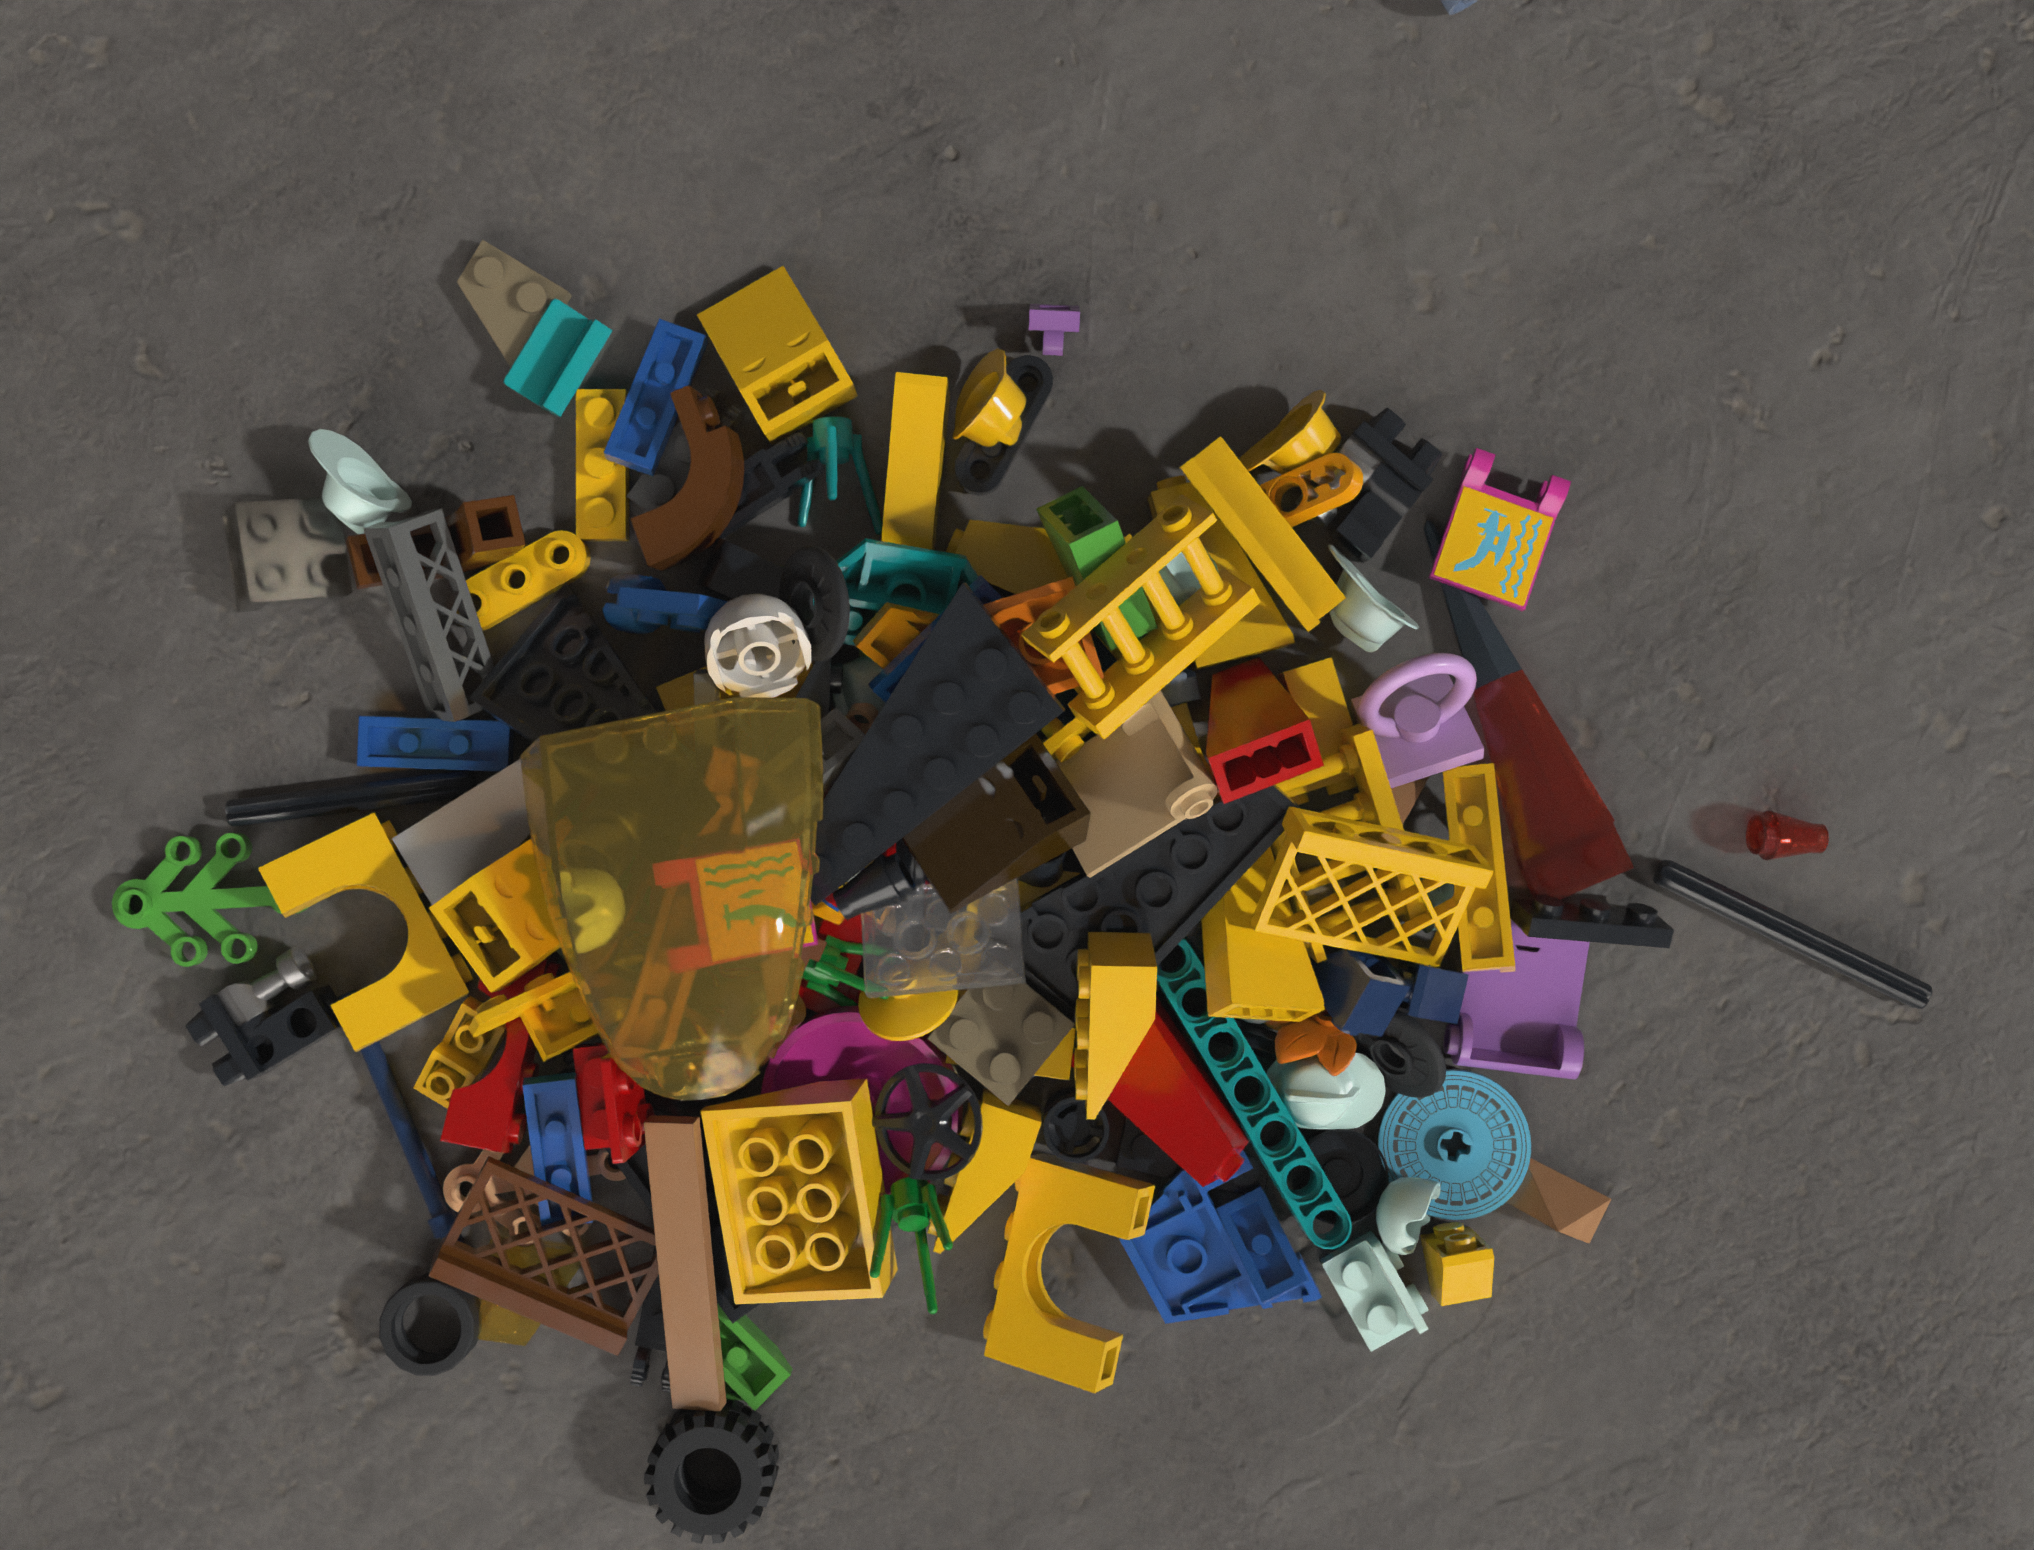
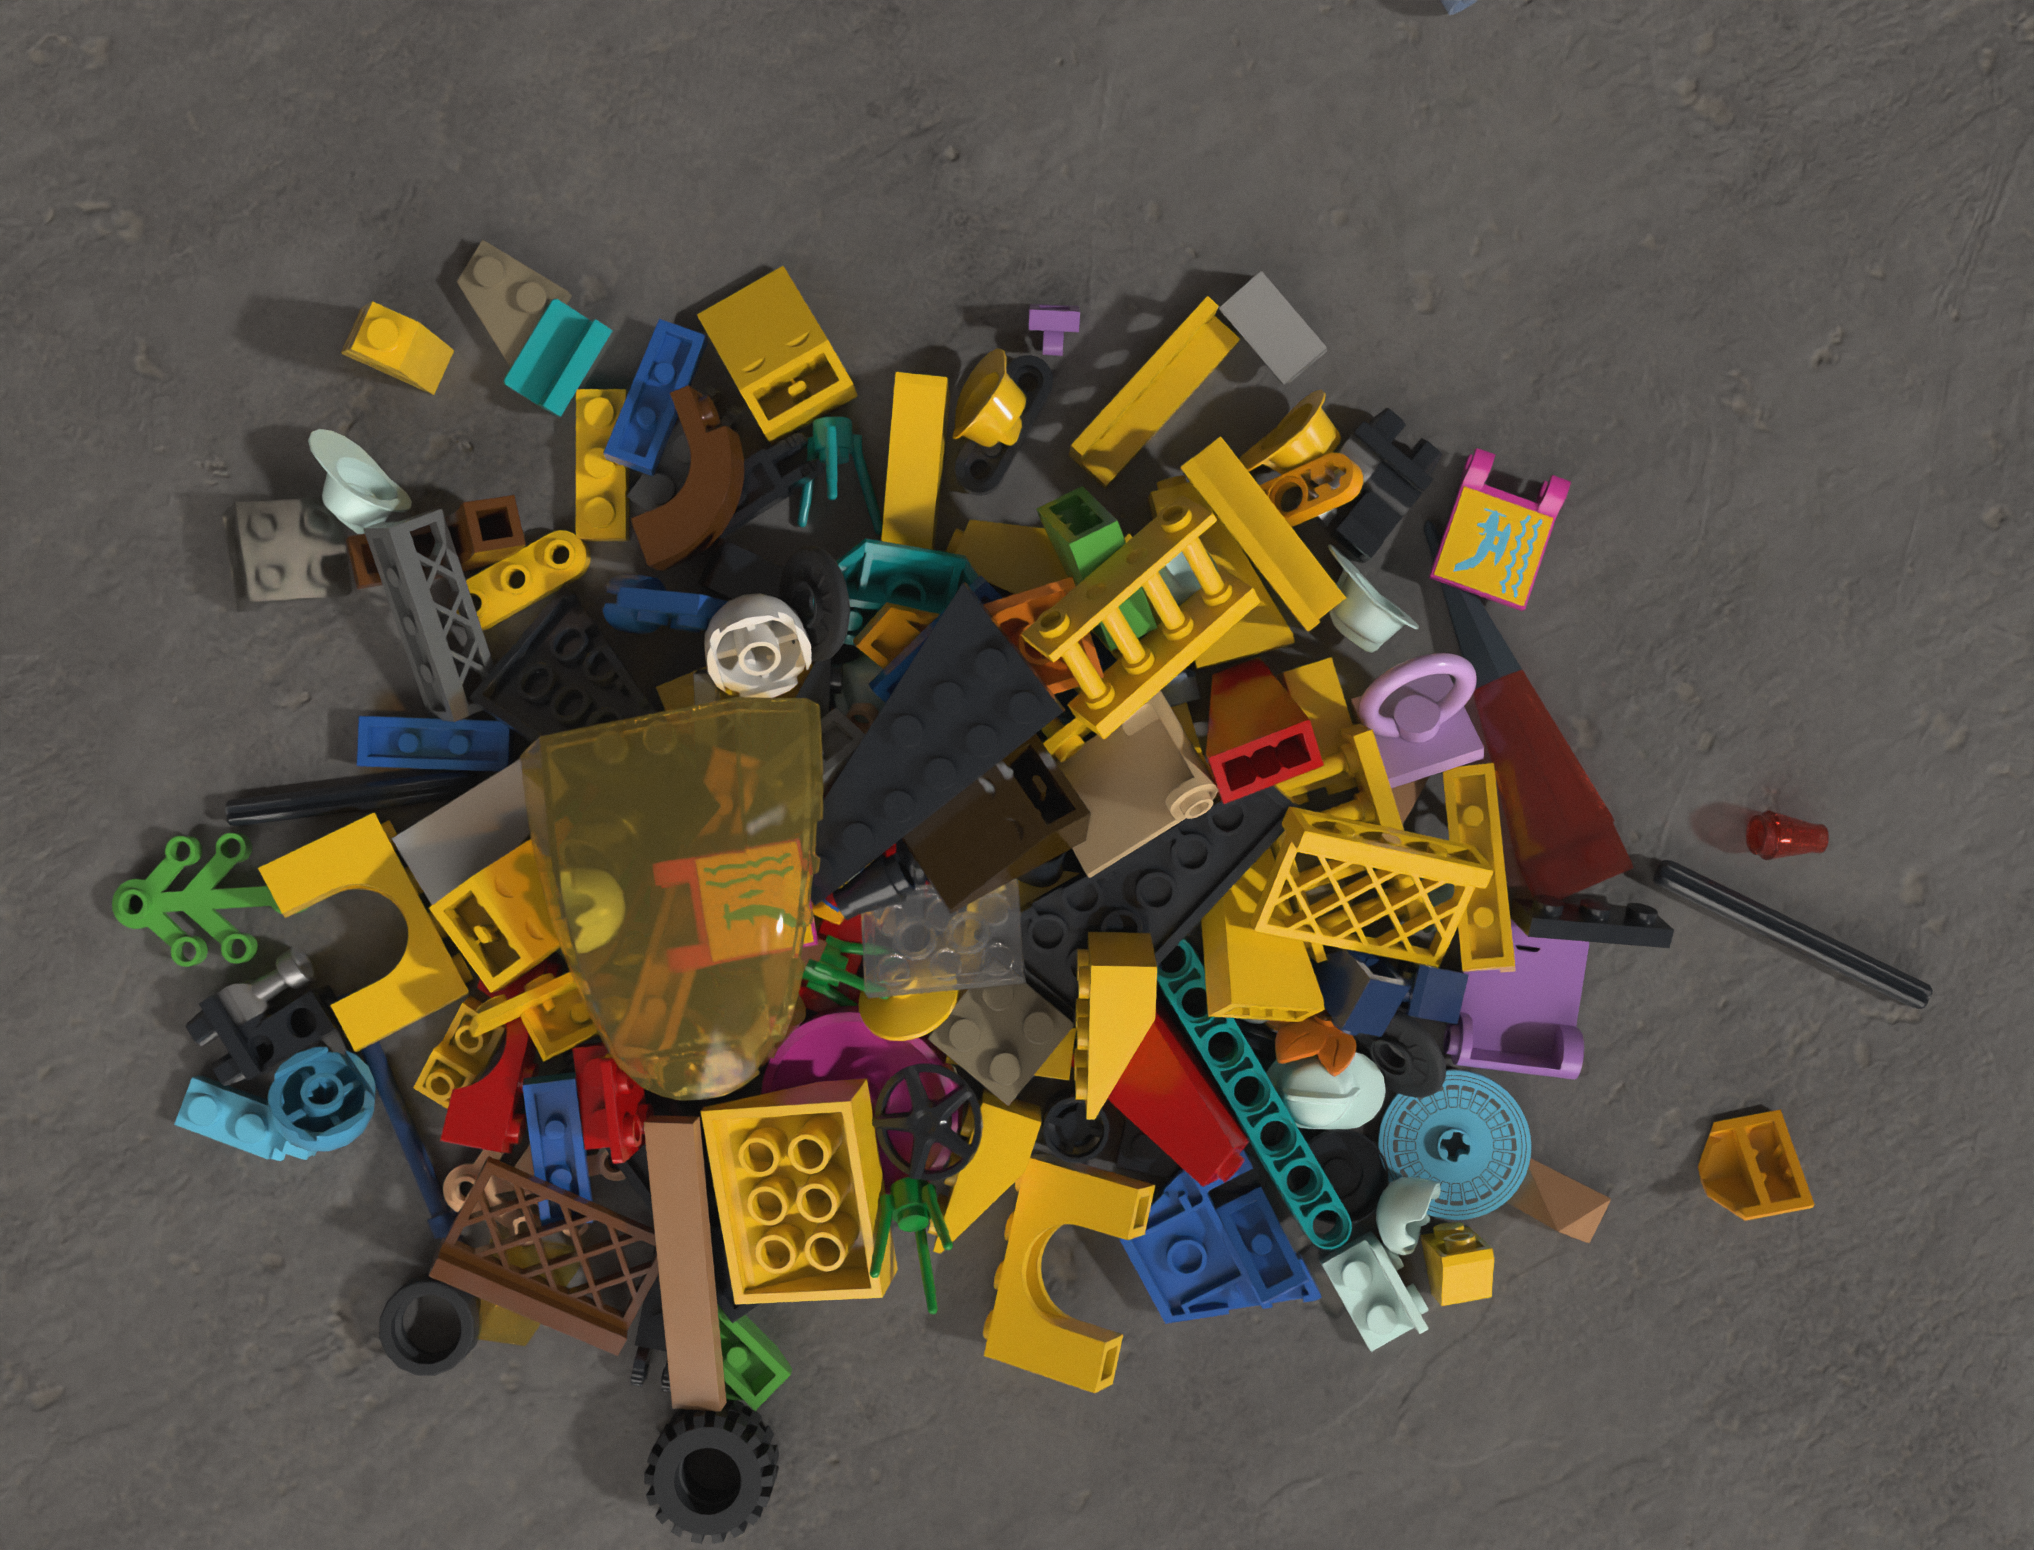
(234, 1119): none -> medium azure hinge
(322, 1099): none -> dark azure cylinder
(398, 347): none -> yellow slope
(1154, 394): none -> yellow fence
(1273, 328): none -> light grey hinge
(1754, 1167): none -> light orange slope

